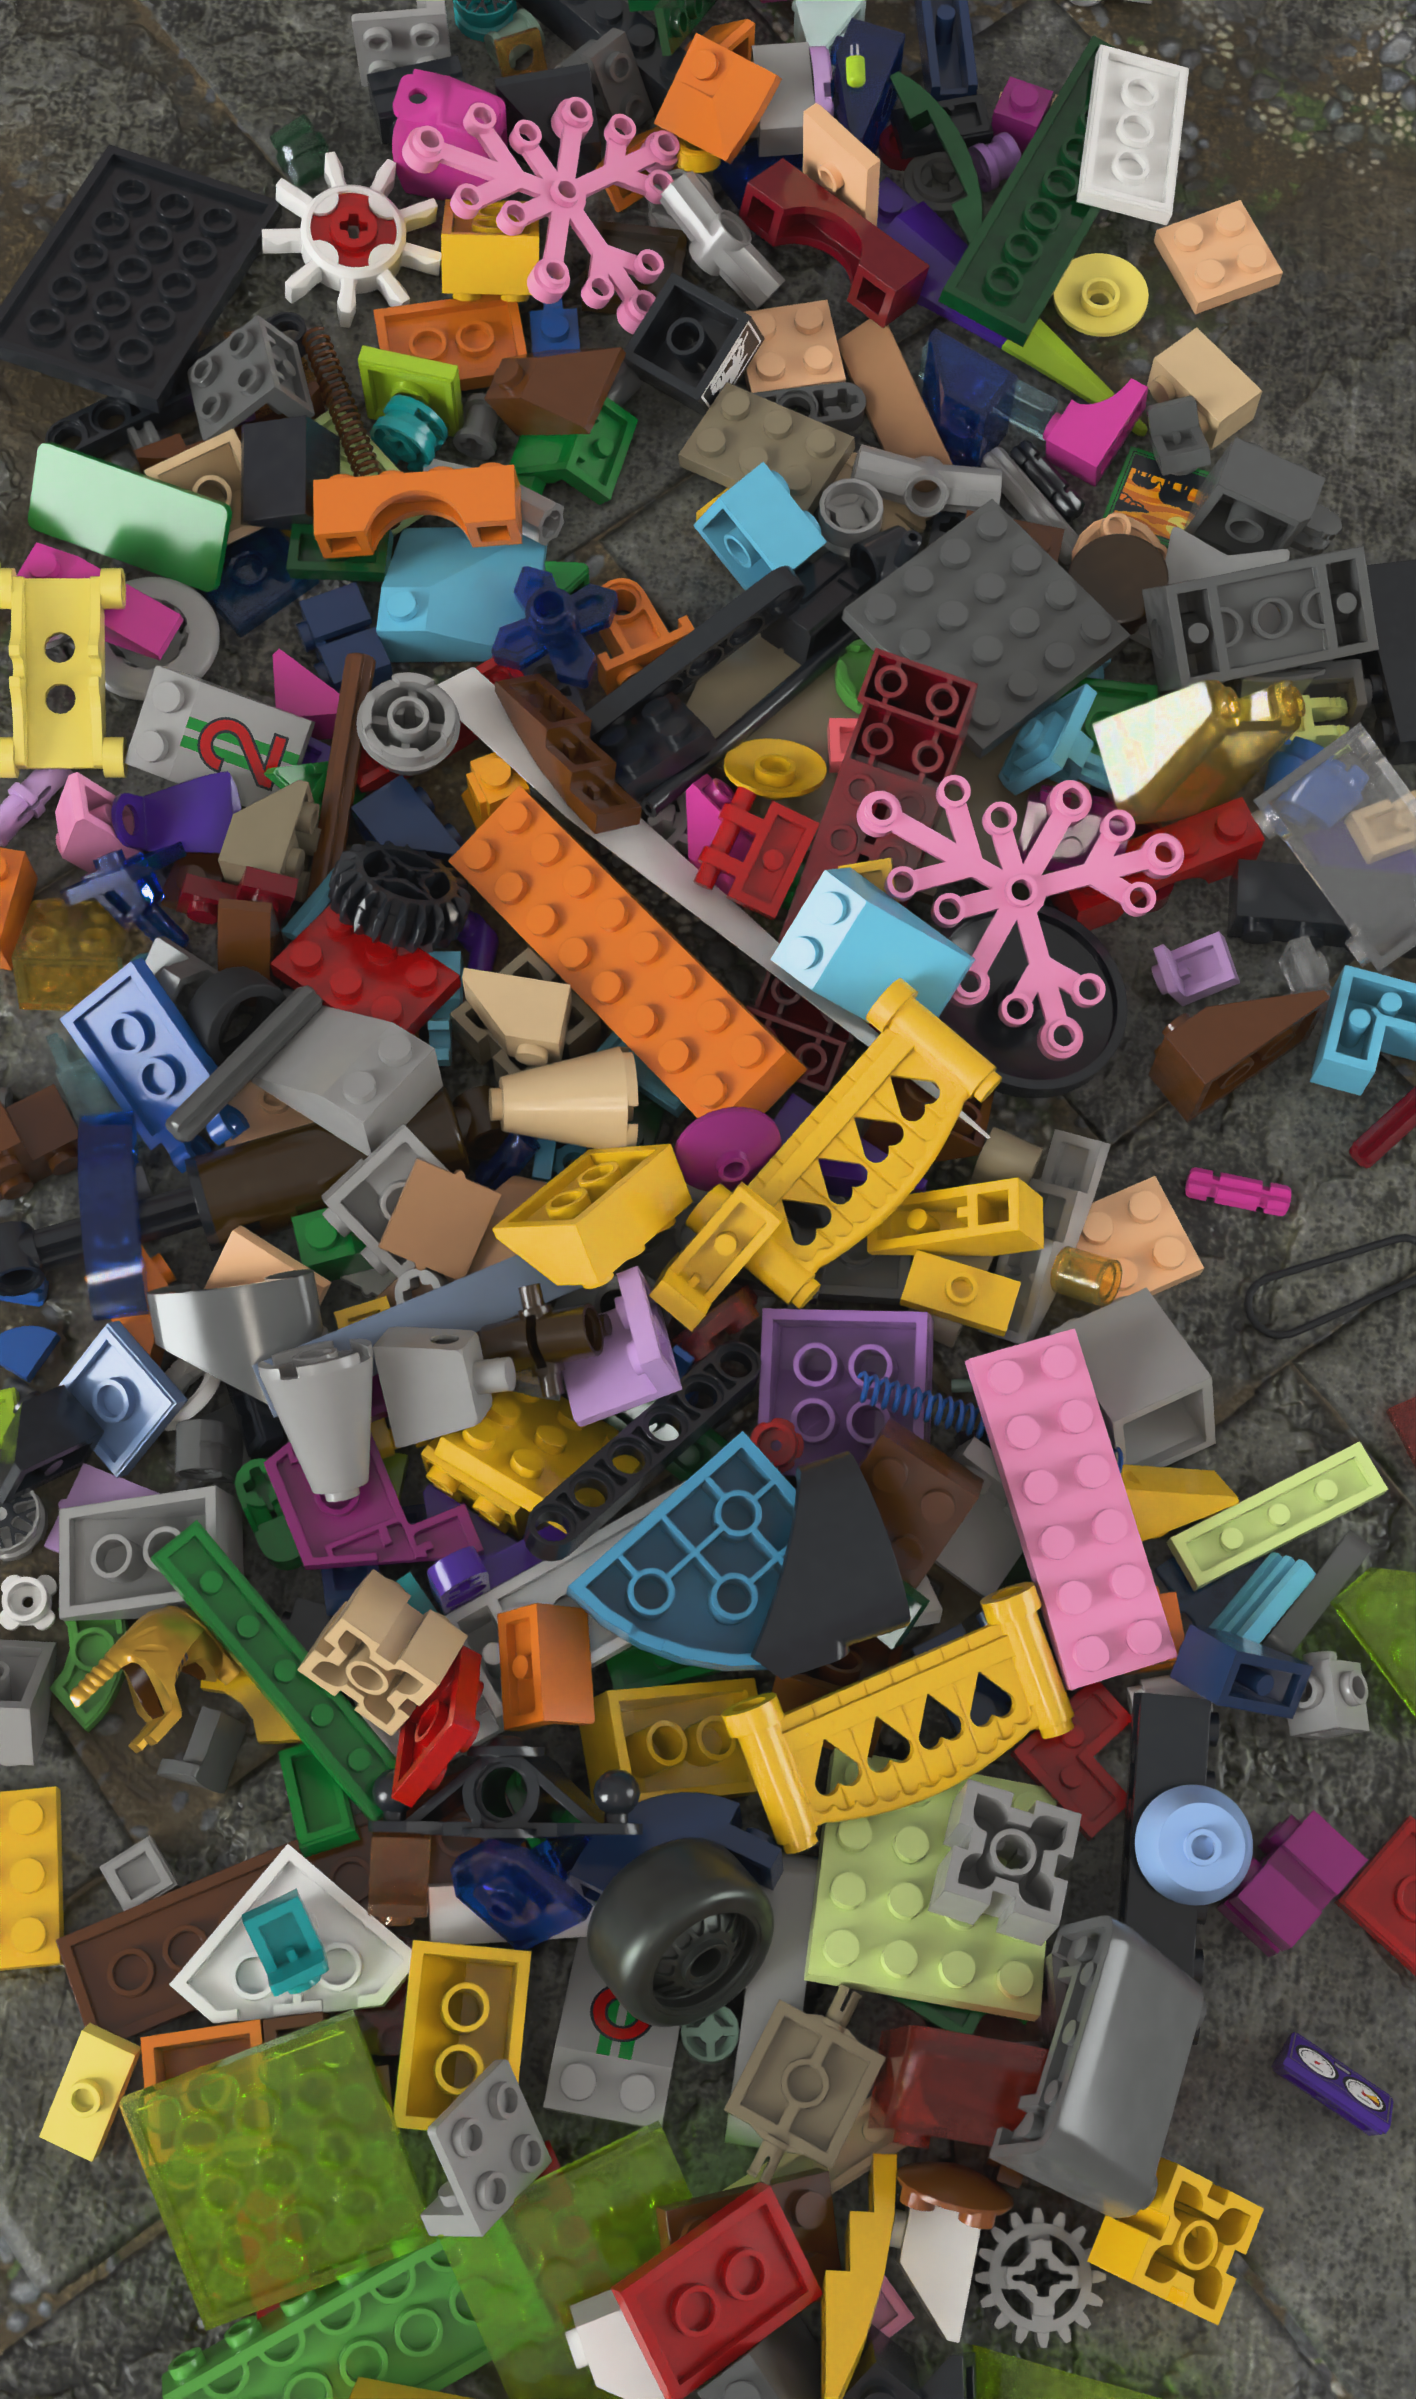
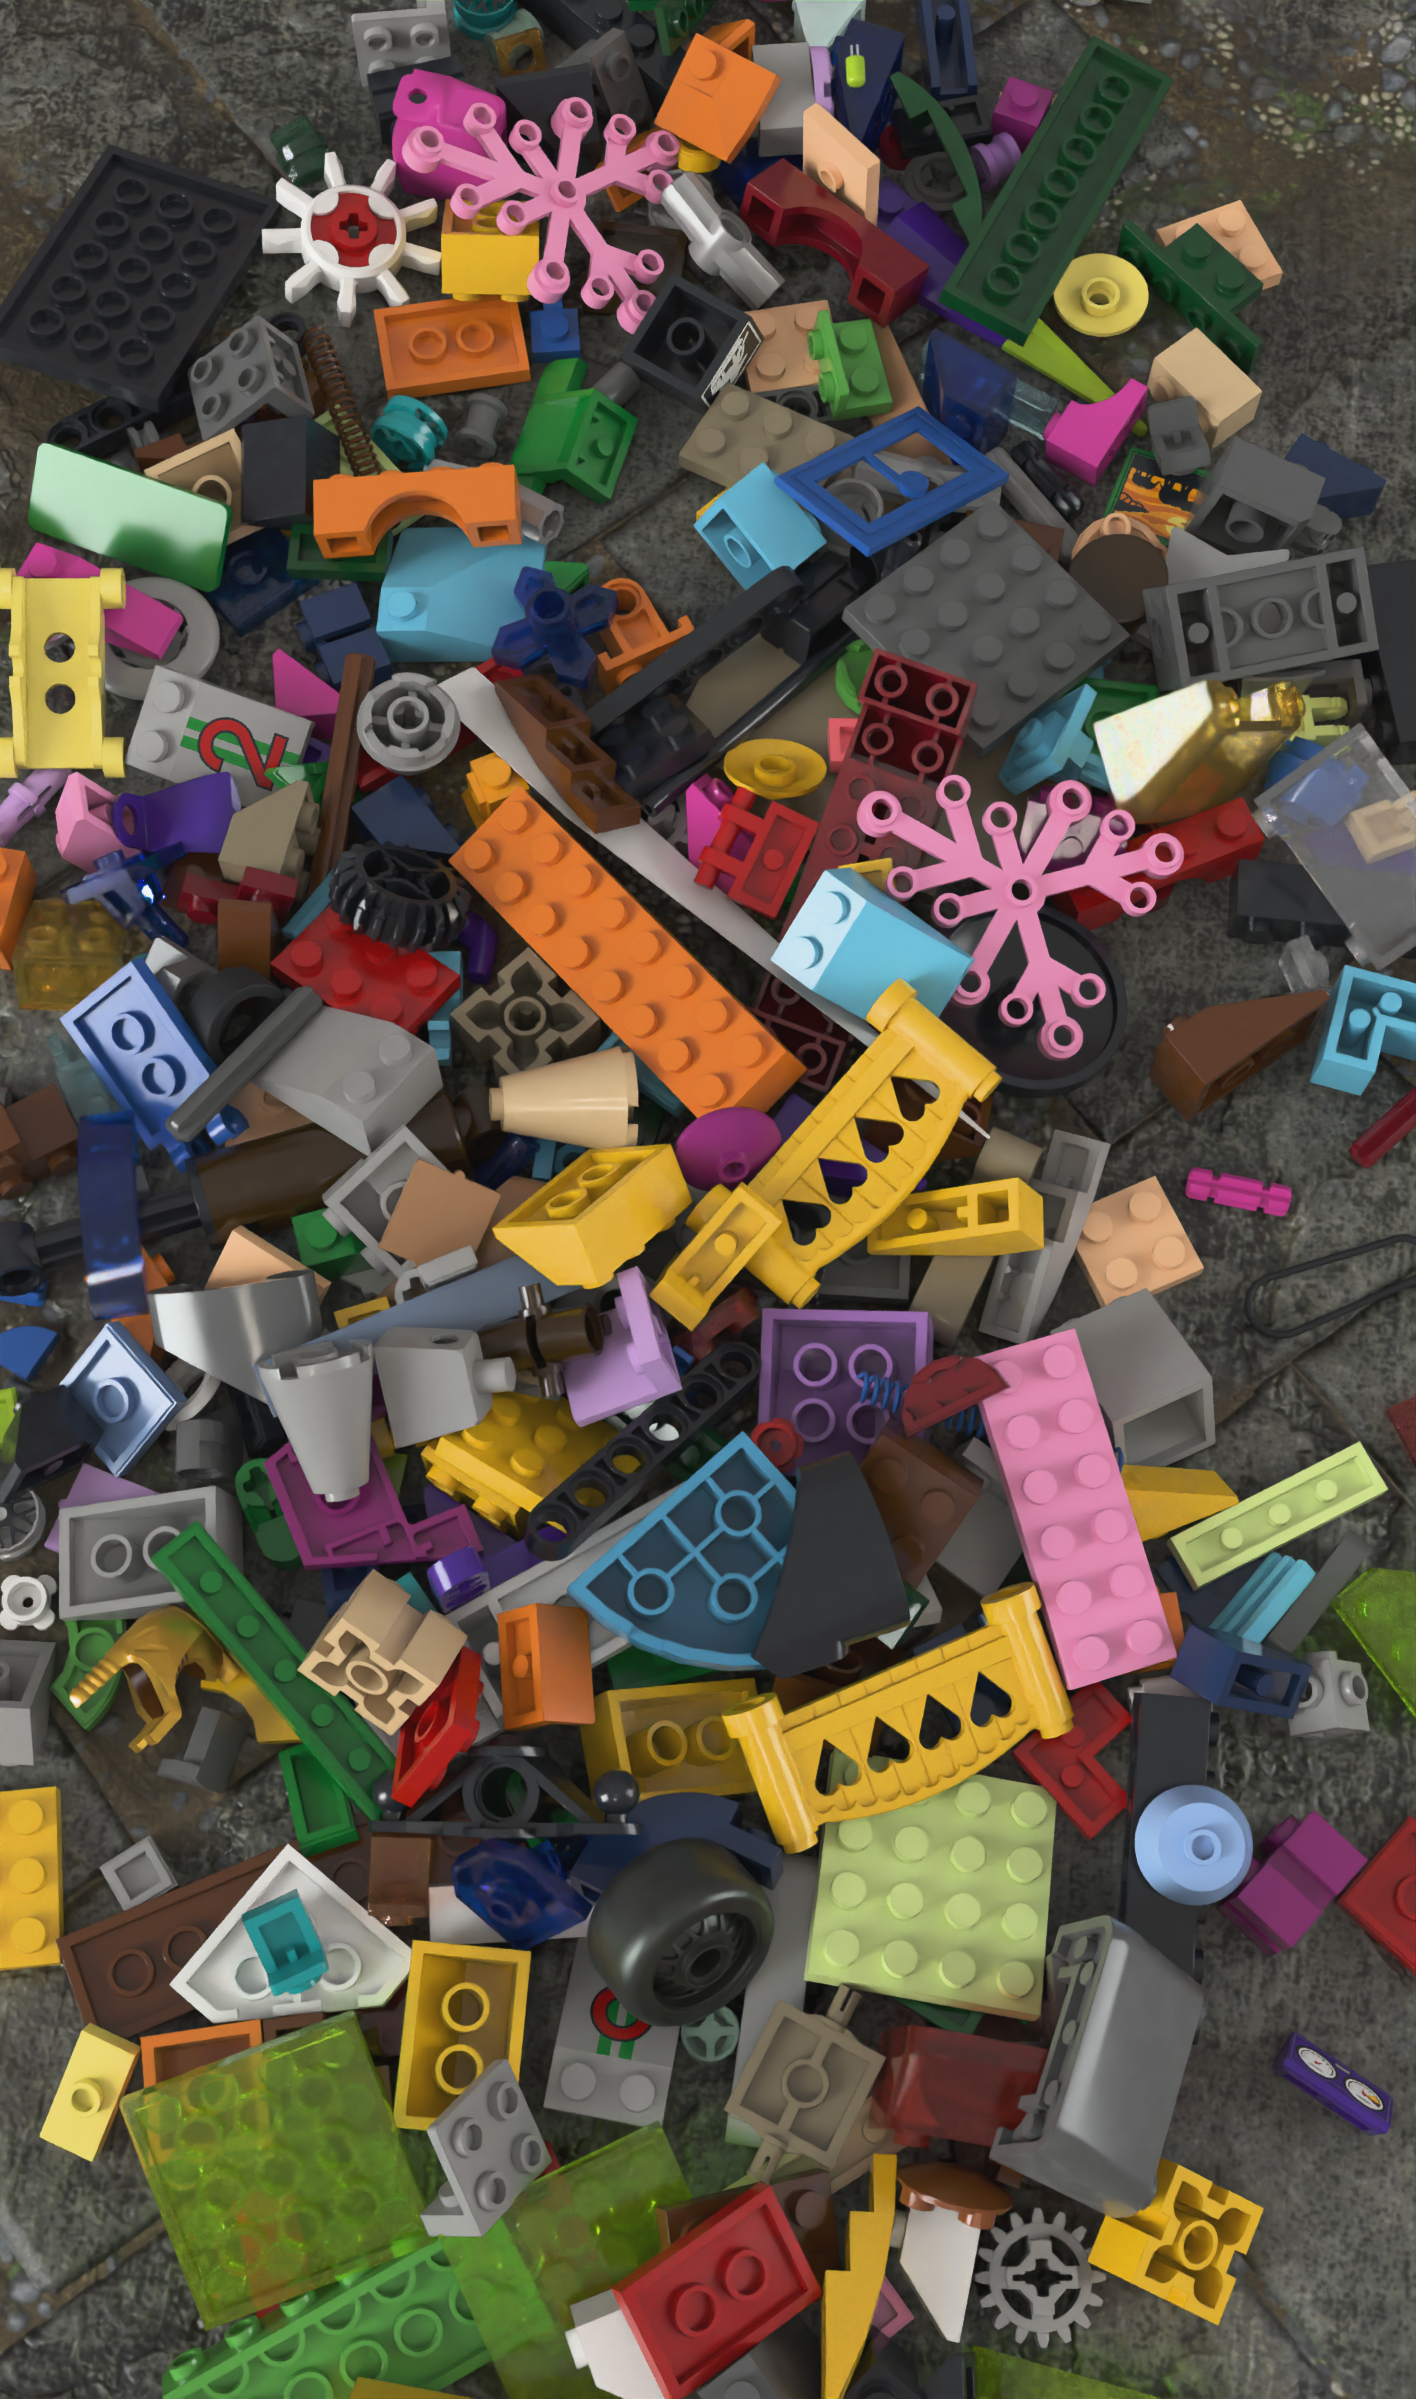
(426, 380): lime tile -> none
(448, 1268): none -> light grey tile
(521, 1013): tan slope -> none
(554, 389): reddish brown slope -> none
(850, 367): none -> bright green bracket
(927, 507): none -> blue door
(947, 1389): none -> dark red tile
(960, 1293): yellow plate -> none
(1036, 1848): light grey brick -> none
(1086, 1276): clear yellow beam -> none
(1133, 135): white tile -> none
(1195, 969): lavender bracket -> none
(1201, 284): none -> dark green bracket
(1348, 486): none -> dark blue slope

